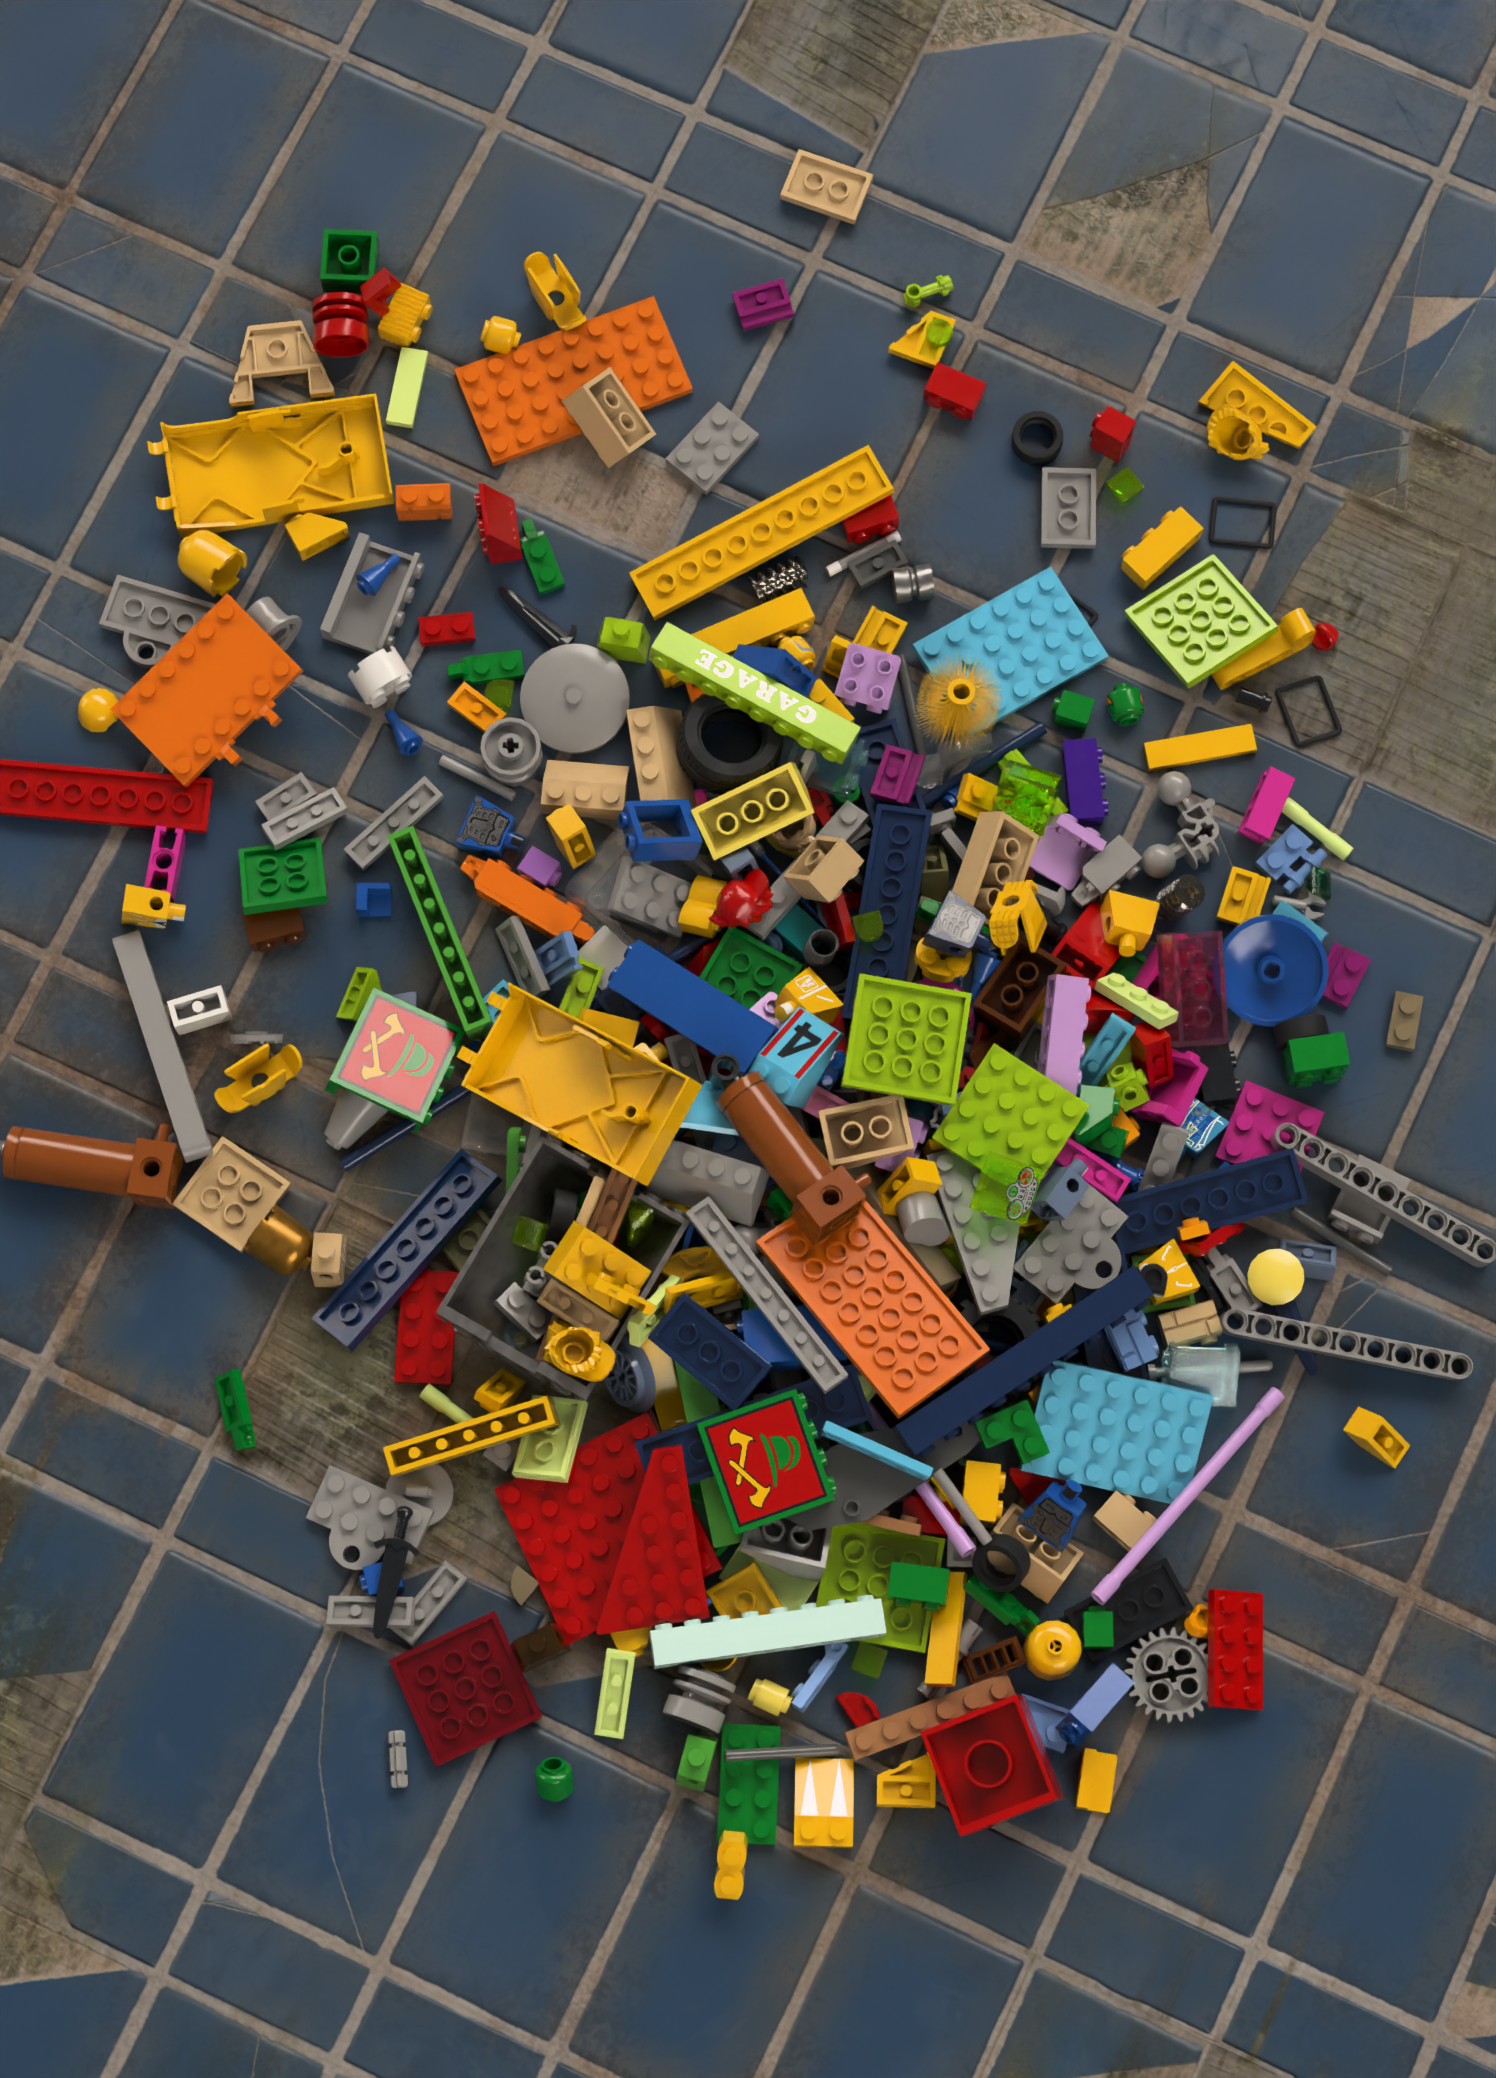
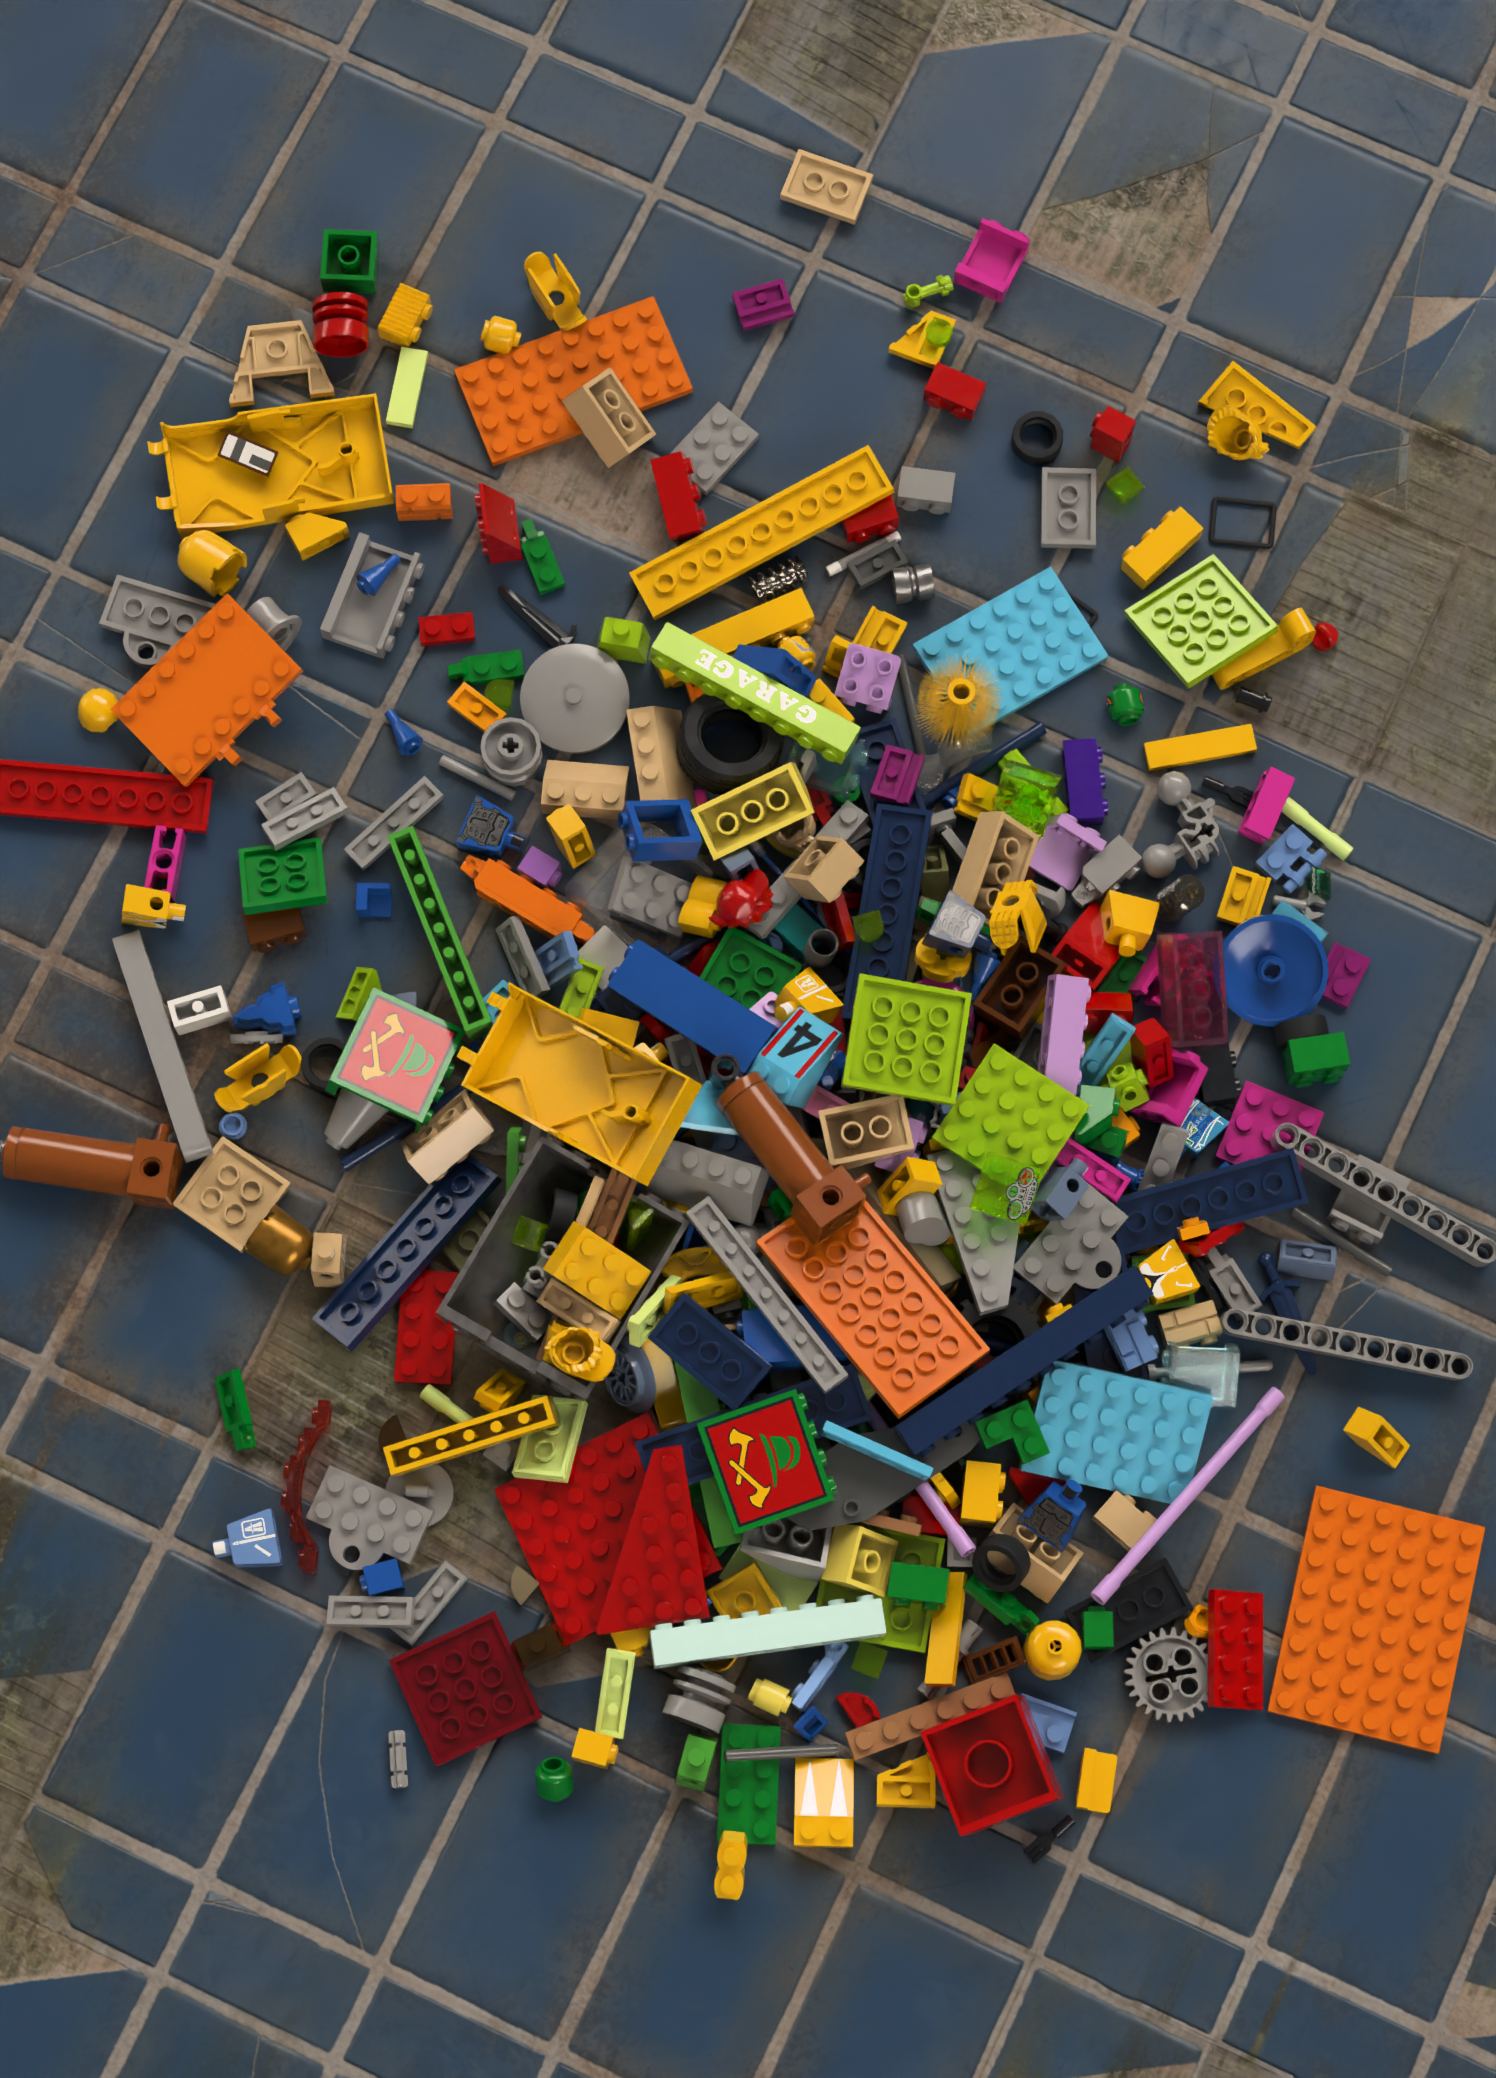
(233, 1126): none -> medium blue plate
(247, 453): none -> slope
(252, 1541): none -> medium blue torso
(271, 1012): none -> blue rock
(294, 1473): none -> clear red piece
(309, 1054): none -> black tyre
(378, 289): red panel -> none
(380, 676): white brick -> none
(391, 1433): none -> dark brown tile
(392, 1569): black sword -> none
(447, 1137): none -> tan slope
(594, 1749): none -> yellow brick
(627, 1294): yellow wing -> none
(679, 496): none -> red brick
(810, 1723): none -> blue slope
(860, 1559): none -> light yellow slope
(925, 490): none -> light grey brick
(962, 1506): light grey bar -> none
(992, 260): none -> dark pink panel
(1042, 1844): none -> black piece
(1072, 710): green brick -> none
(1094, 1705): window -> none
(1136, 1000): yellowish green plate -> none
(1155, 1278): black tile -> none
(1236, 794): none -> black piece
(1275, 1277): light yellow dish -> none
(1288, 720): black piece -> none
(1376, 1619): none -> orange plate
(1404, 1021): dark tan plate -> none

